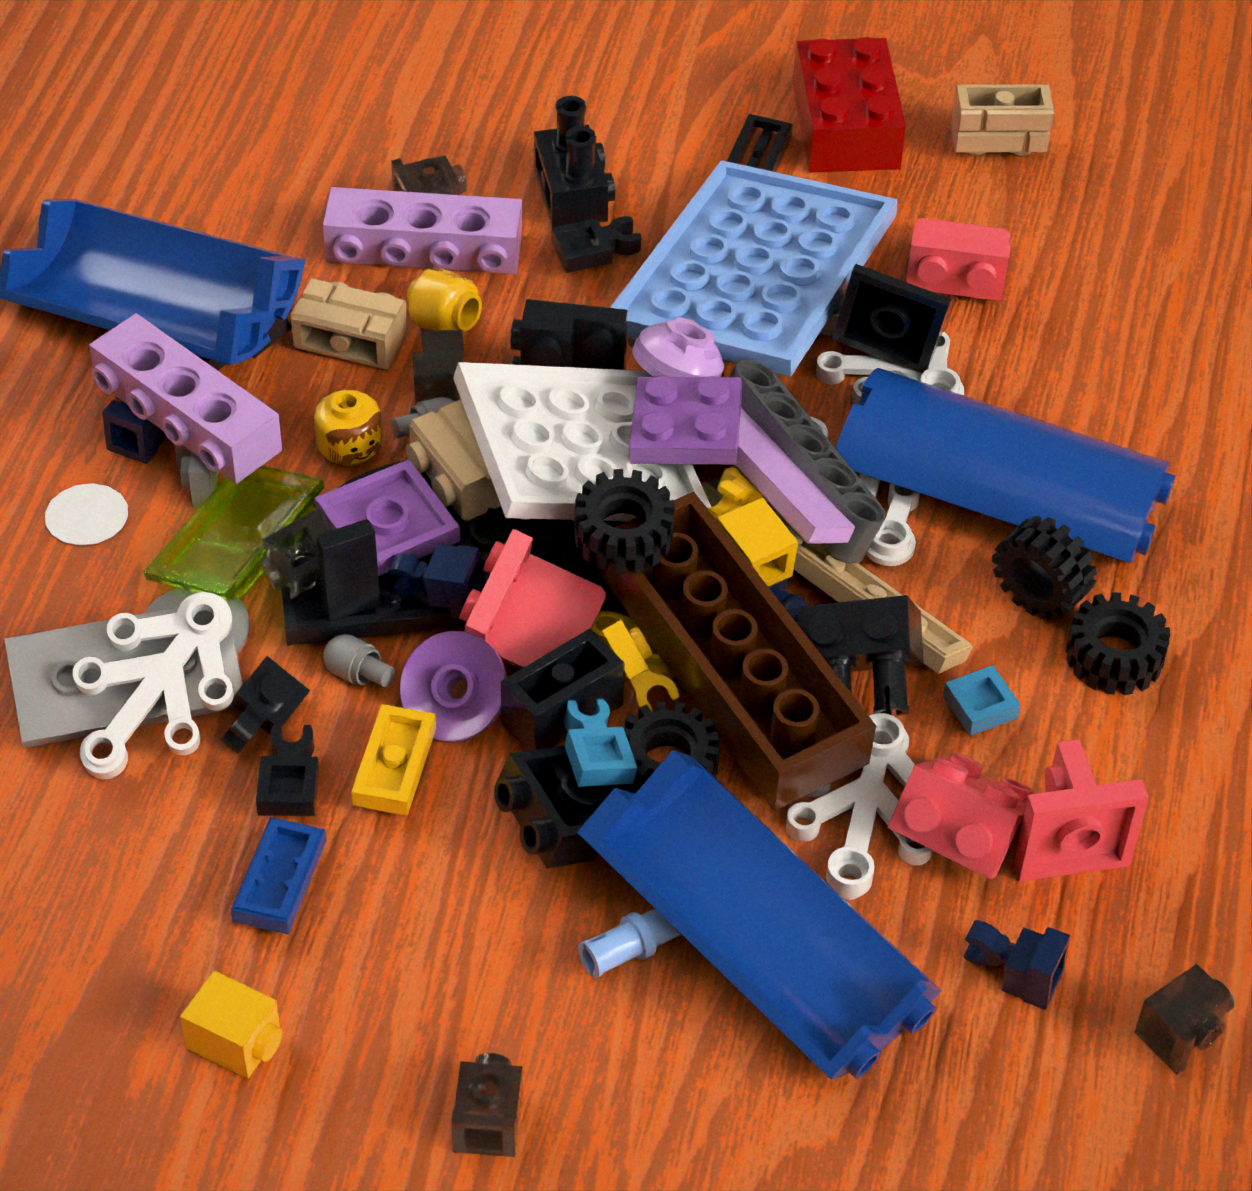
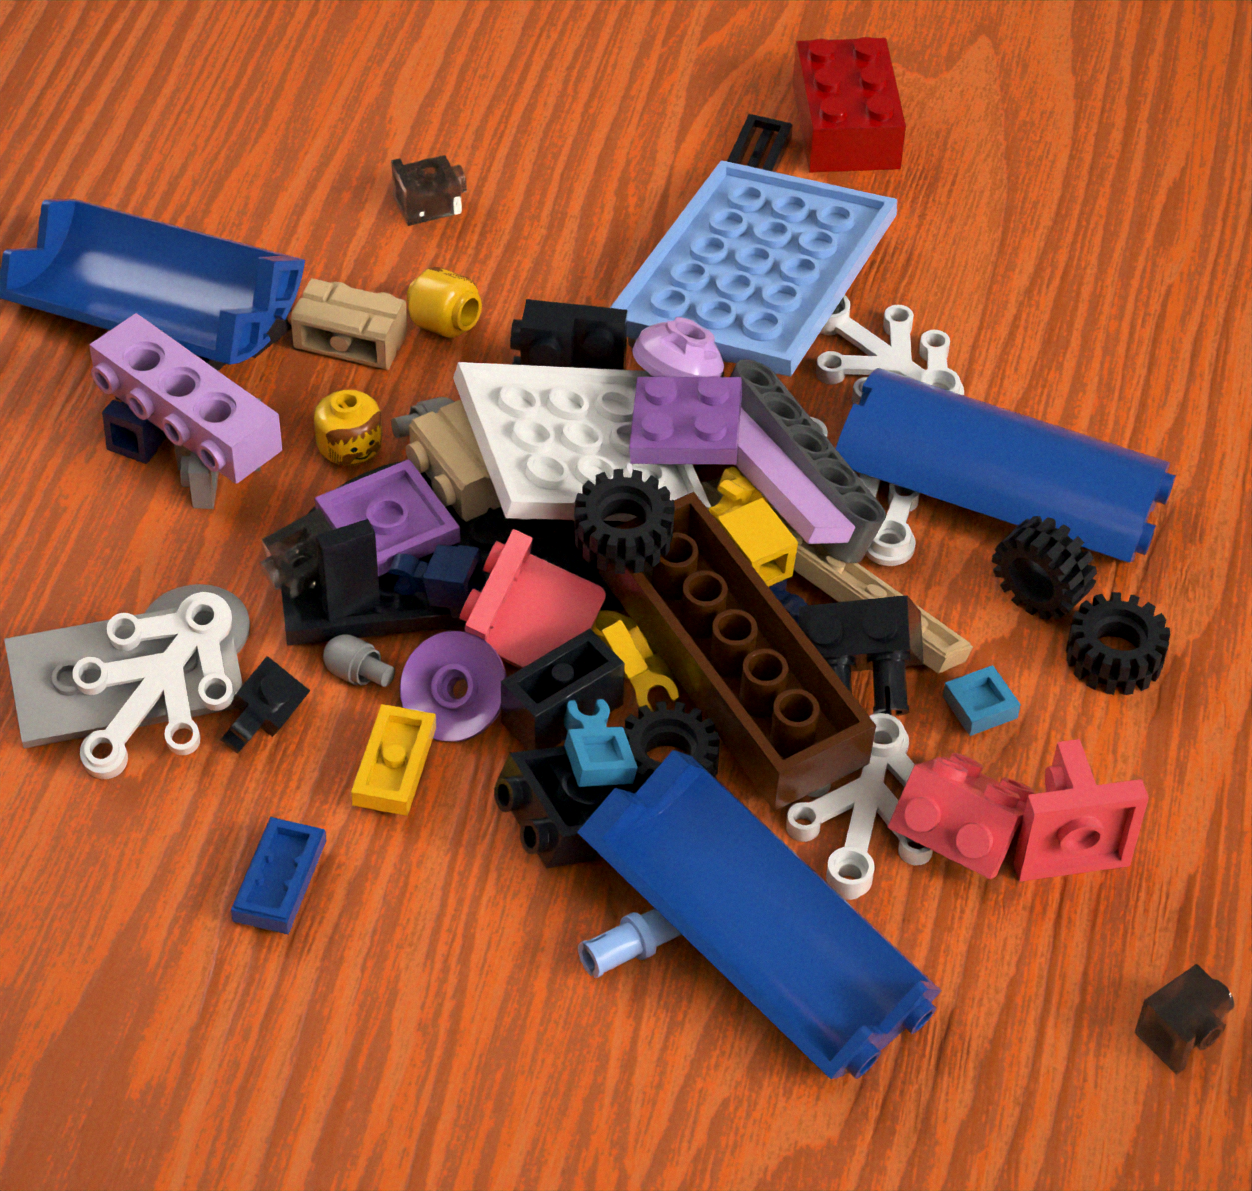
(86, 514): white sticker -> none
(223, 539): clear neon green piece -> none
(231, 1025): yellow brick -> none
(288, 777): black plate -> none
(423, 230): lavender brick -> none
(437, 365): clear smoke brick -> none
(487, 1106): clear smoke brick -> none
(572, 167): black brick -> none
(590, 245): black plate -> none
(891, 318): black slope -> none
(959, 259): coral bracket -> none
(1002, 118): tan brick -> none
(1031, 964): dark blue piece -> none

